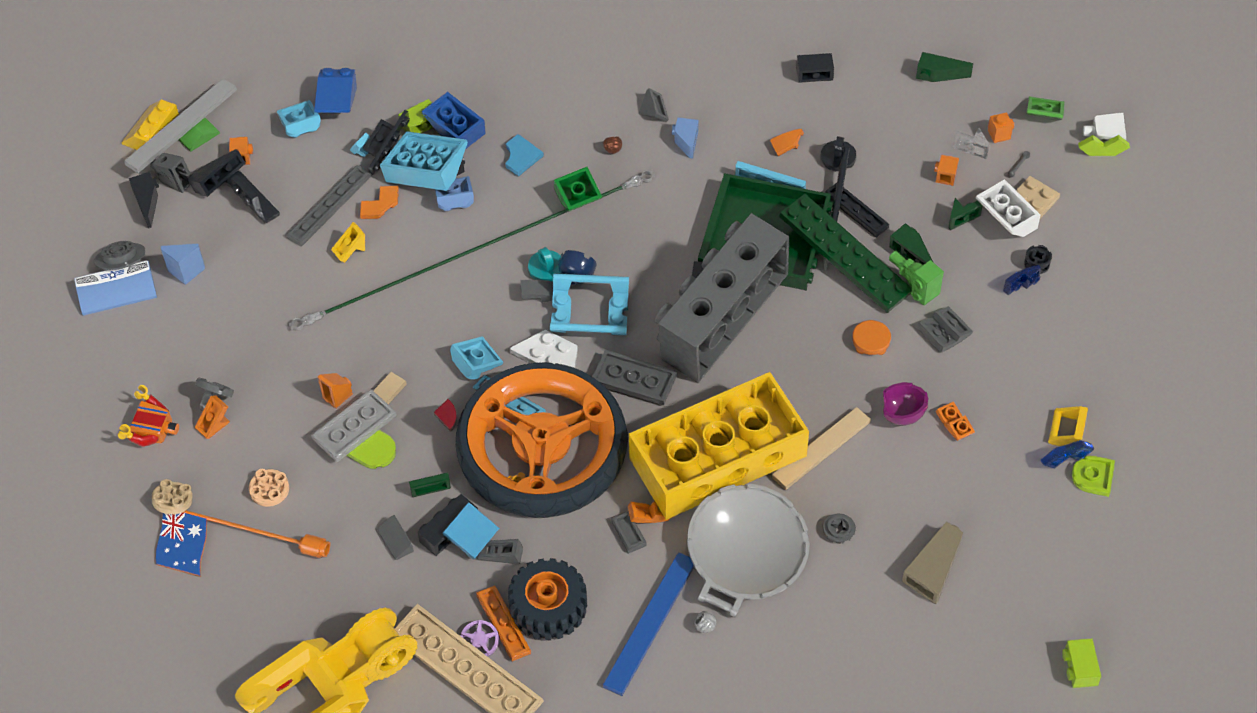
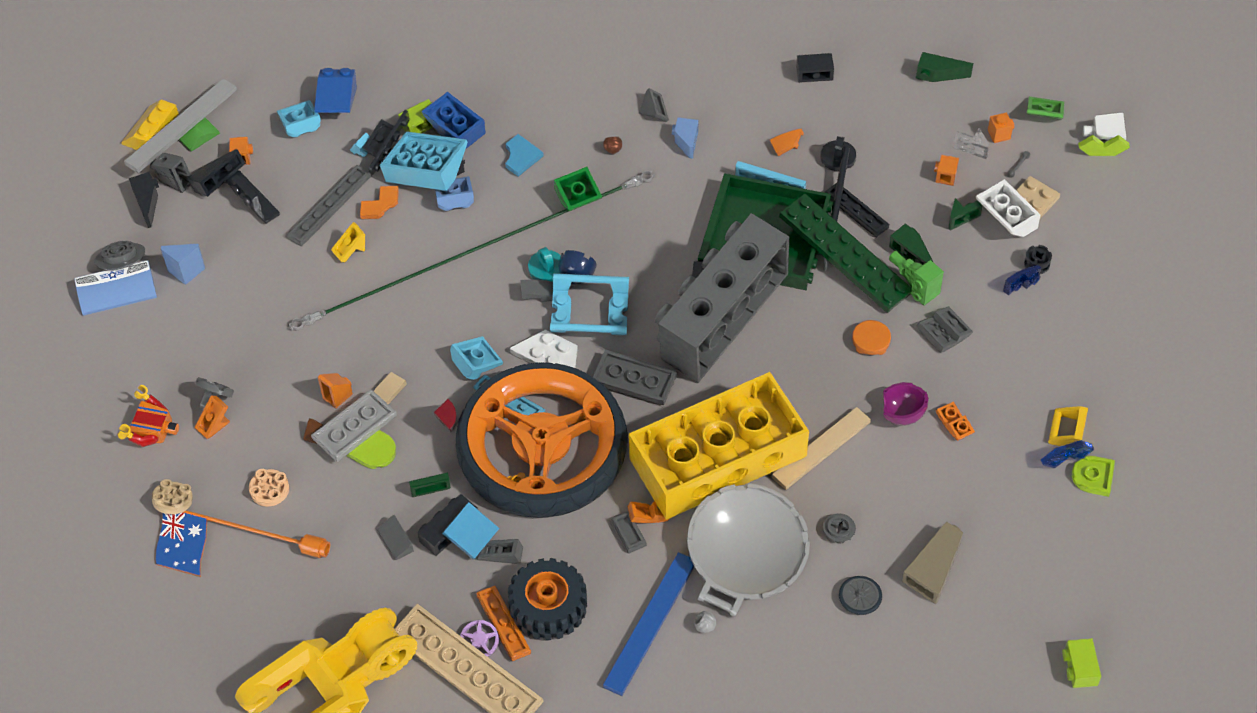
(312, 426): none -> reddish brown slope
(860, 595): none -> dark grey wheel

